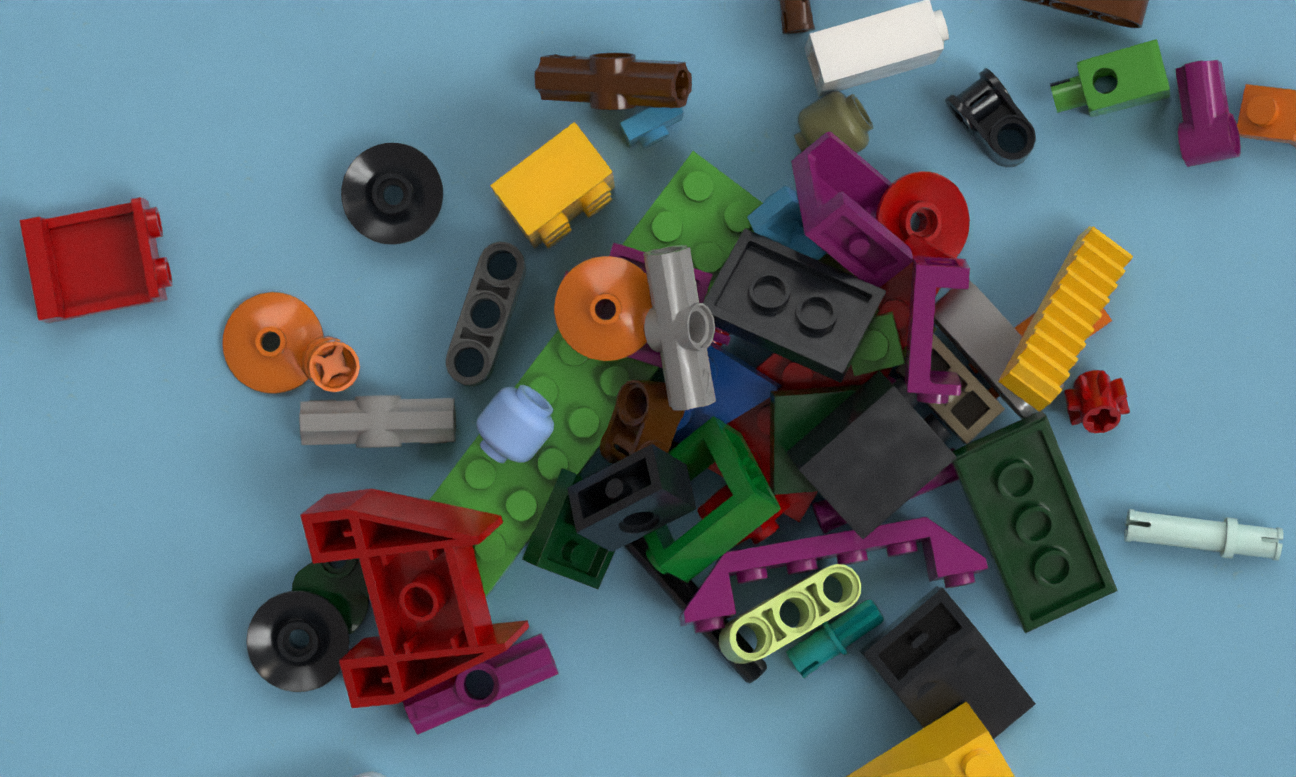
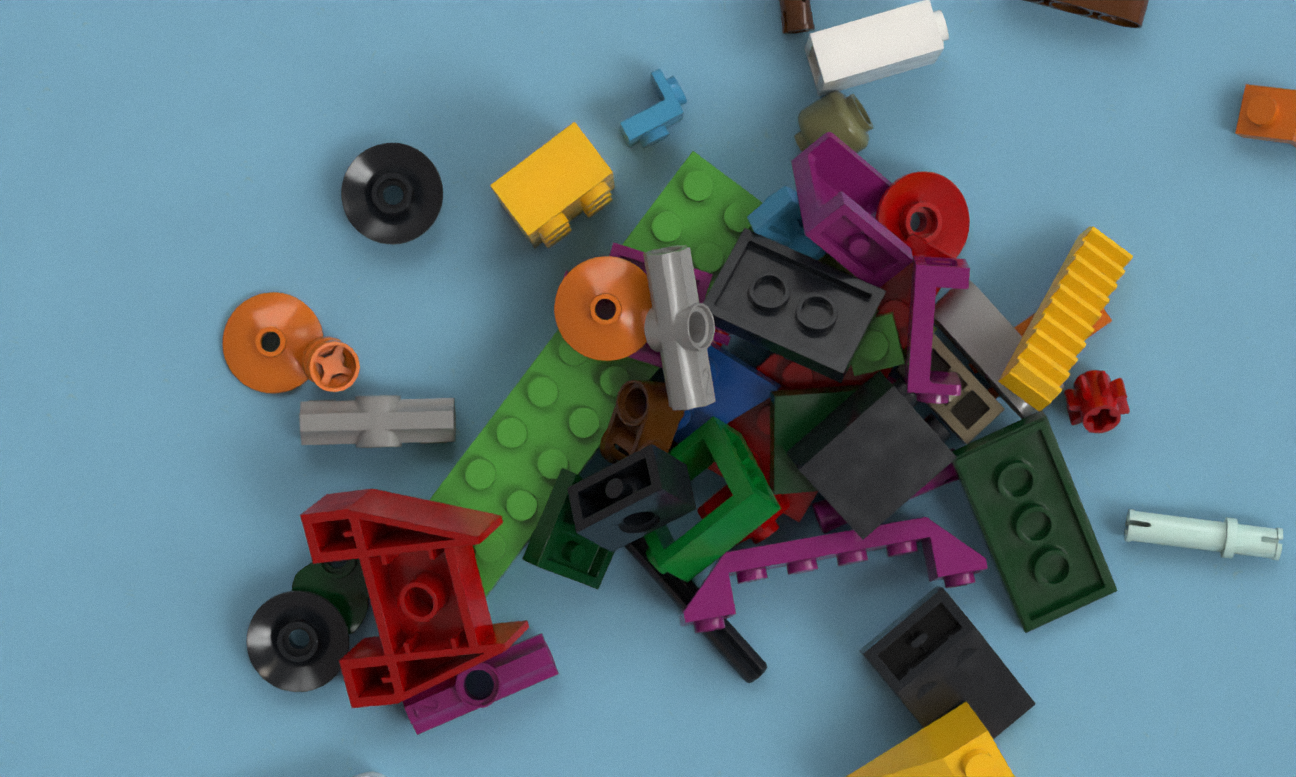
(96, 260): red panel -> none
(482, 289): dark grey beam -> none
(515, 424): light blue head -> none
(613, 81): reddish brown piece -> none
(812, 606): yellowish green beam -> none
(834, 638): teal axle -> none
(991, 117): black piece -> none
(1138, 76): bright green torso -> none
(1207, 126): magenta piece -> none

